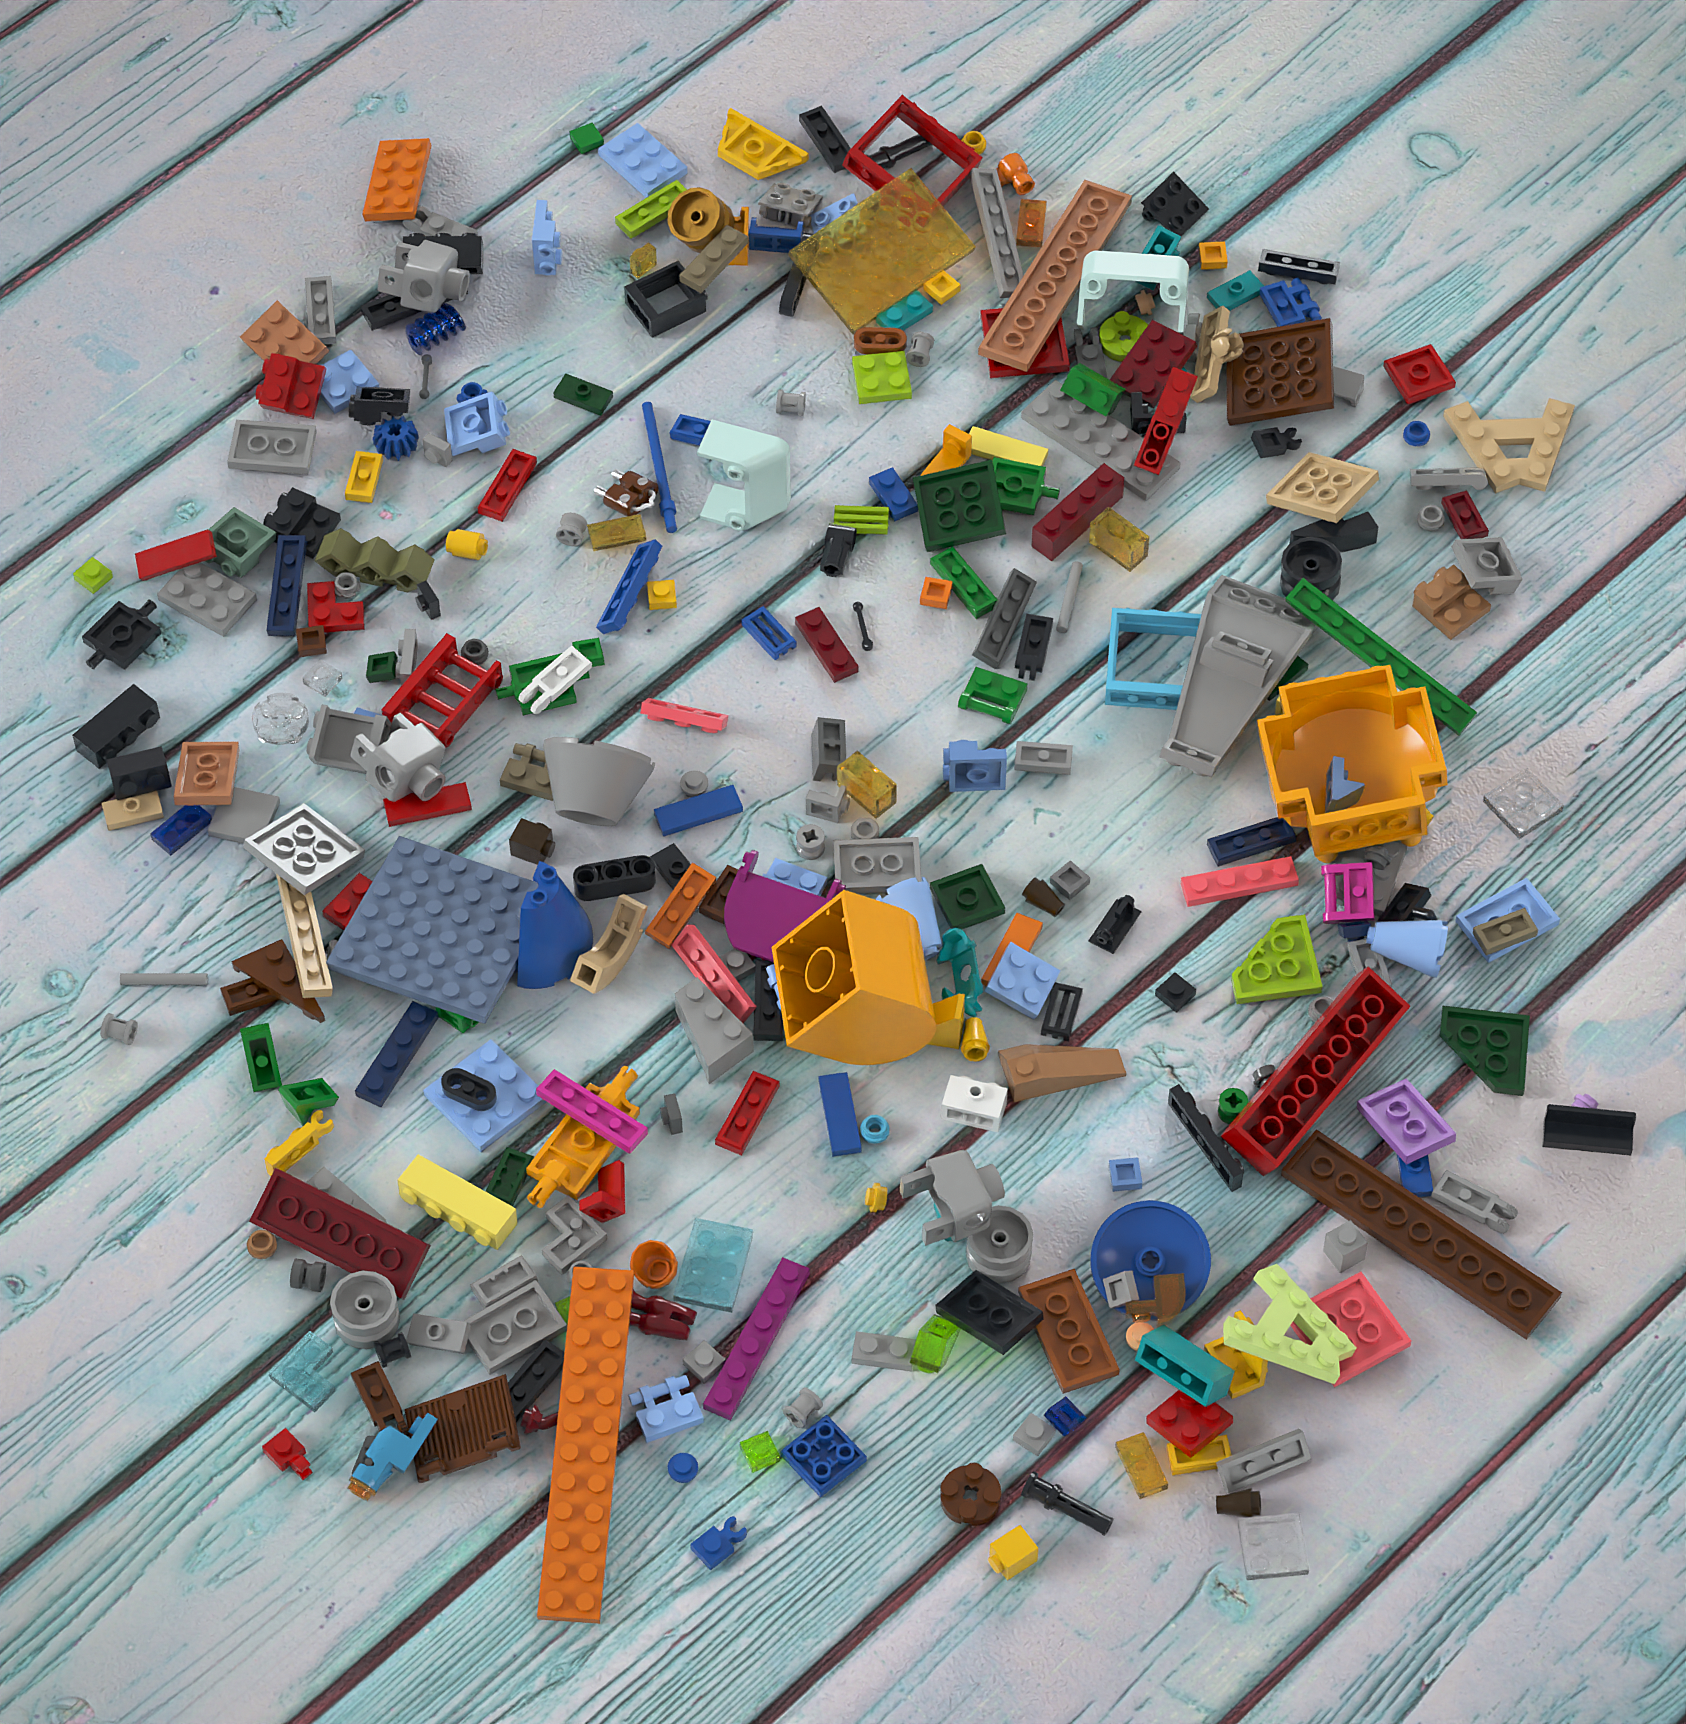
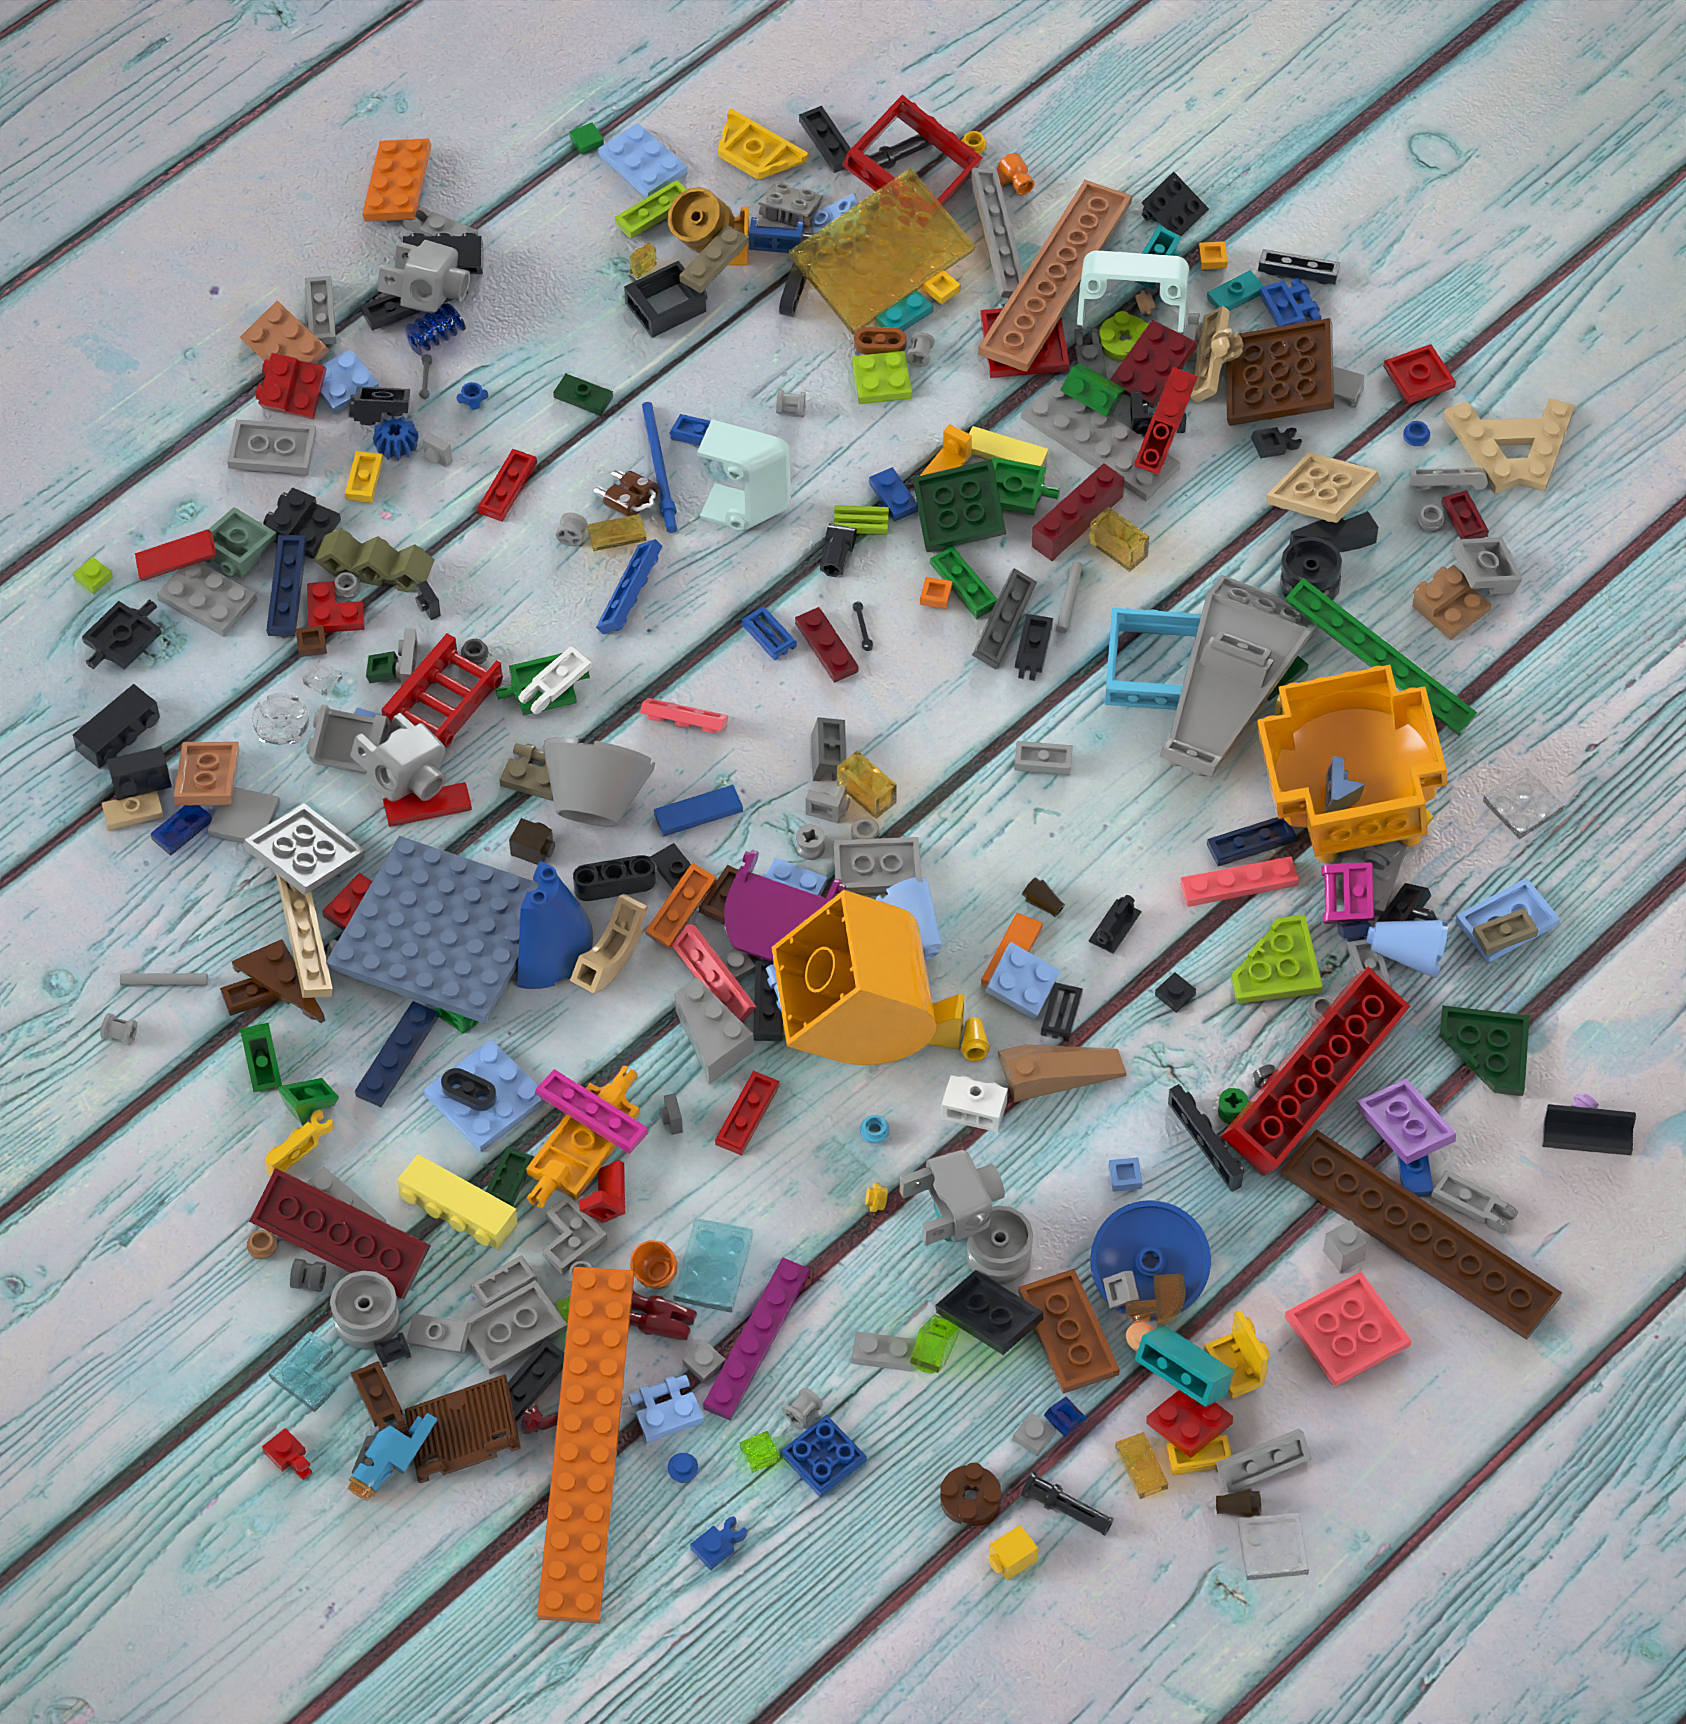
(466, 544): yellow brick -> none
(476, 424): light blue plate -> none
(545, 241): light blue plate -> none
(591, 650): green tile -> none
(661, 594): yellow plate -> none
(694, 783): light grey plate -> none
(839, 1114): blue tile -> none
(961, 952): teal piece -> none
(967, 897): dark green plate -> none
(973, 768): medium blue plate -> none
(995, 689): green plate -> none
(1031, 223): clear orange plate -> none
(1070, 880): flat silver plate -> none
(1268, 1338): yellowish green plate -> none

